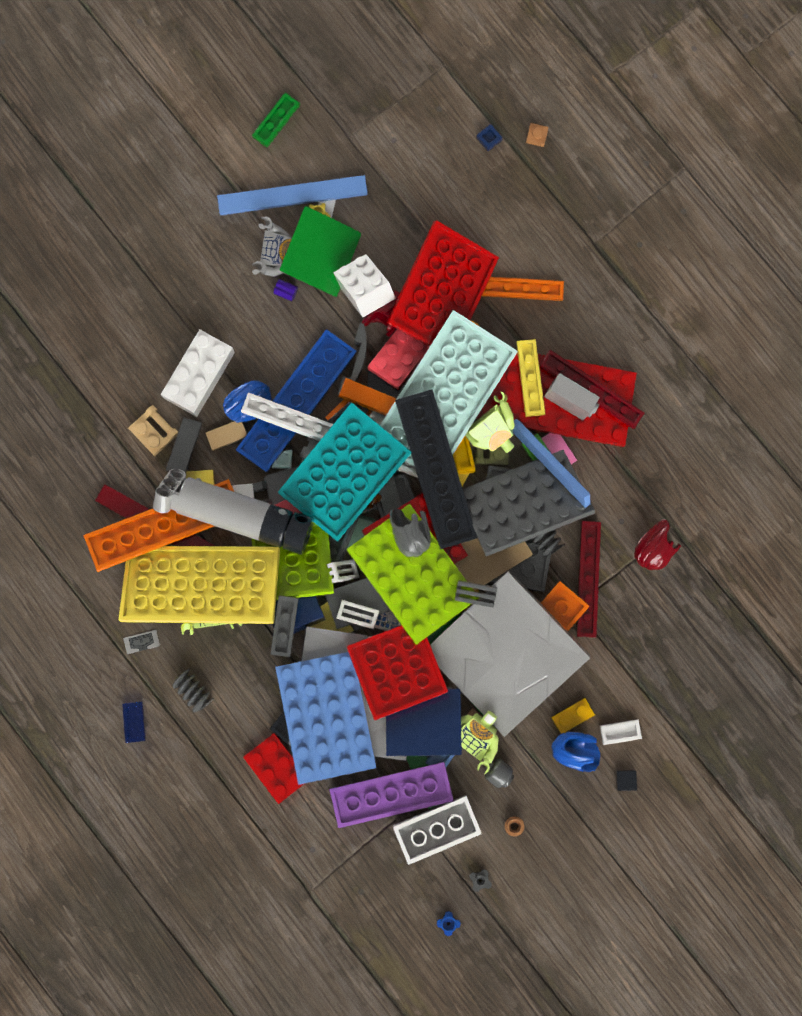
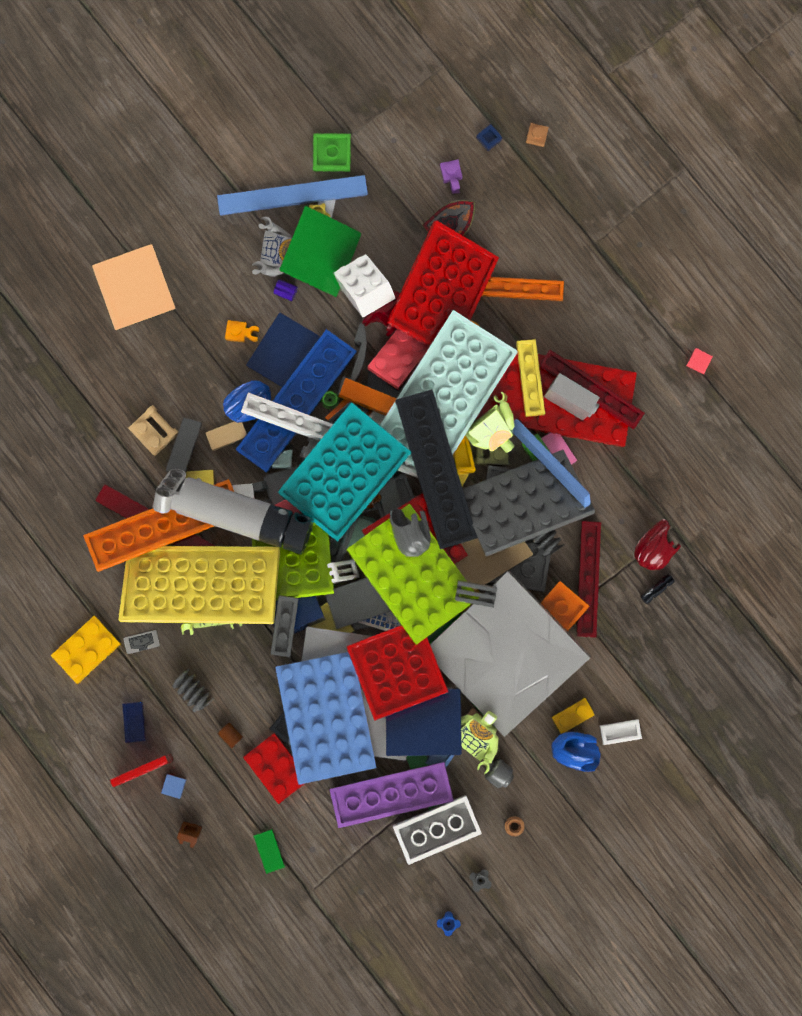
(86, 649): none -> yellow plate
(133, 287): none -> light nougat sticker
(141, 770): none -> red tile
(173, 786): none -> medium blue tile
(189, 833): none -> reddish brown tile
(198, 373): white brick -> none
(230, 735): none -> reddish brown piece
(238, 331): none -> light orange plate
(269, 851): none -> green tile
(276, 120): green tile -> none
(282, 349): none -> dark blue sticker
(330, 395): none -> bright green plate
(331, 152): none -> bright green tile
(373, 619): white tile -> none
(451, 173): none -> medium lavender plate
(455, 215): none -> shield
(626, 780): black tile -> none
(657, 589): none -> black axle
(699, 361): none -> coral tile

